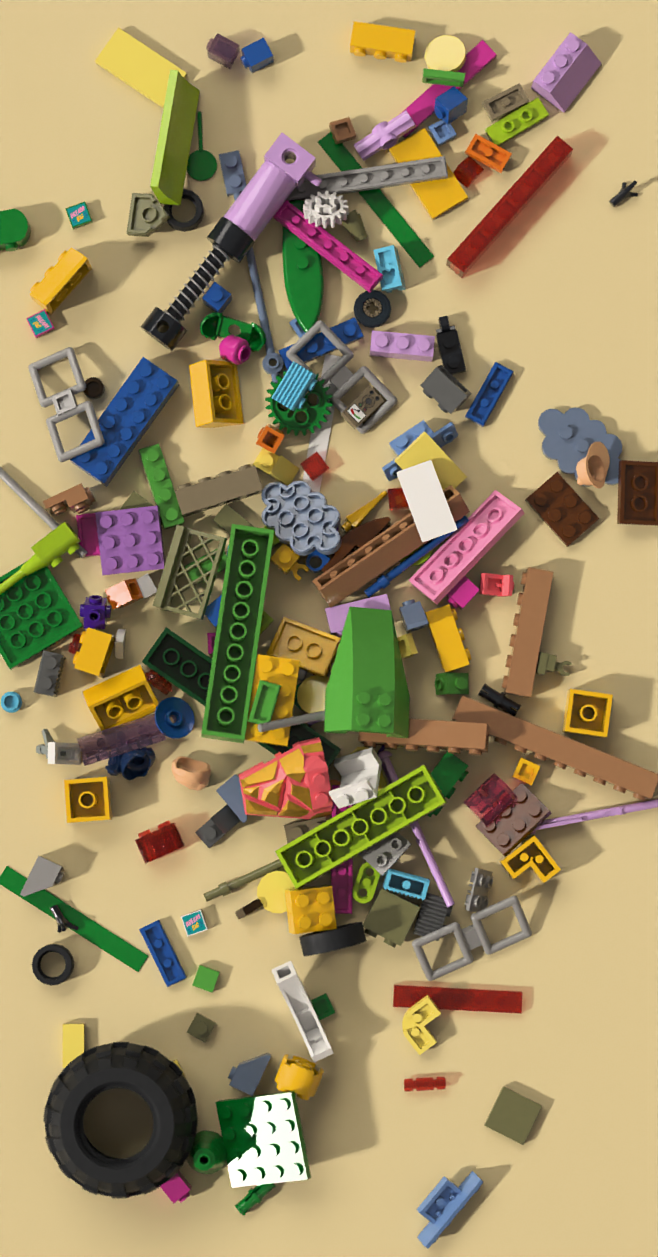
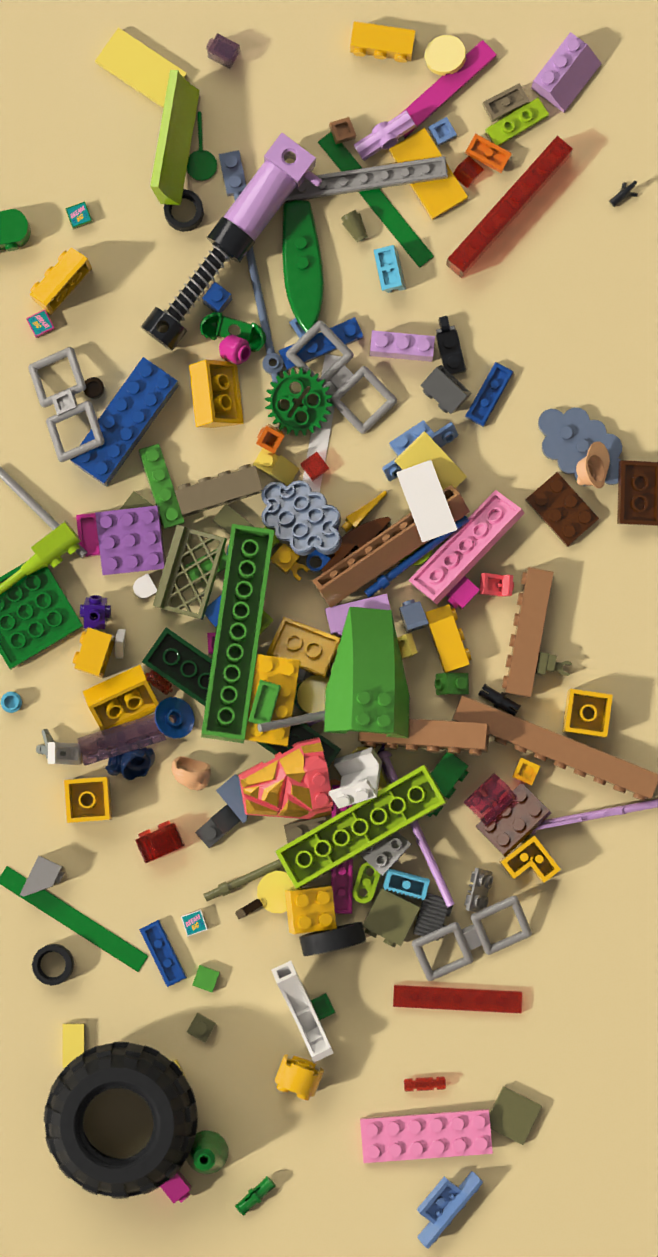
(49, 673): dark grey brick -> none
(61, 920): black bar -> none
(75, 645): clear red tile -> none
(77, 498): medium nougat plate -> none
(123, 593): brick -> none
(145, 215): olive plate -> none
(248, 1073): sand blue slope -> none
(256, 55): blue brick -> none
(263, 1139): plate -> none
(294, 387): medium azure brick -> none
(325, 209): white gear -> none
(328, 247): dark pink tile -> none
(362, 407): dark tan tile -> none
(380, 316): black bush -> none
(397, 499): clear red slope -> none
(415, 1021): light yellow plate -> none
(426, 1136): none -> bright pink plate
(443, 77): bright green tile -> none
(450, 105): blue brick -> none

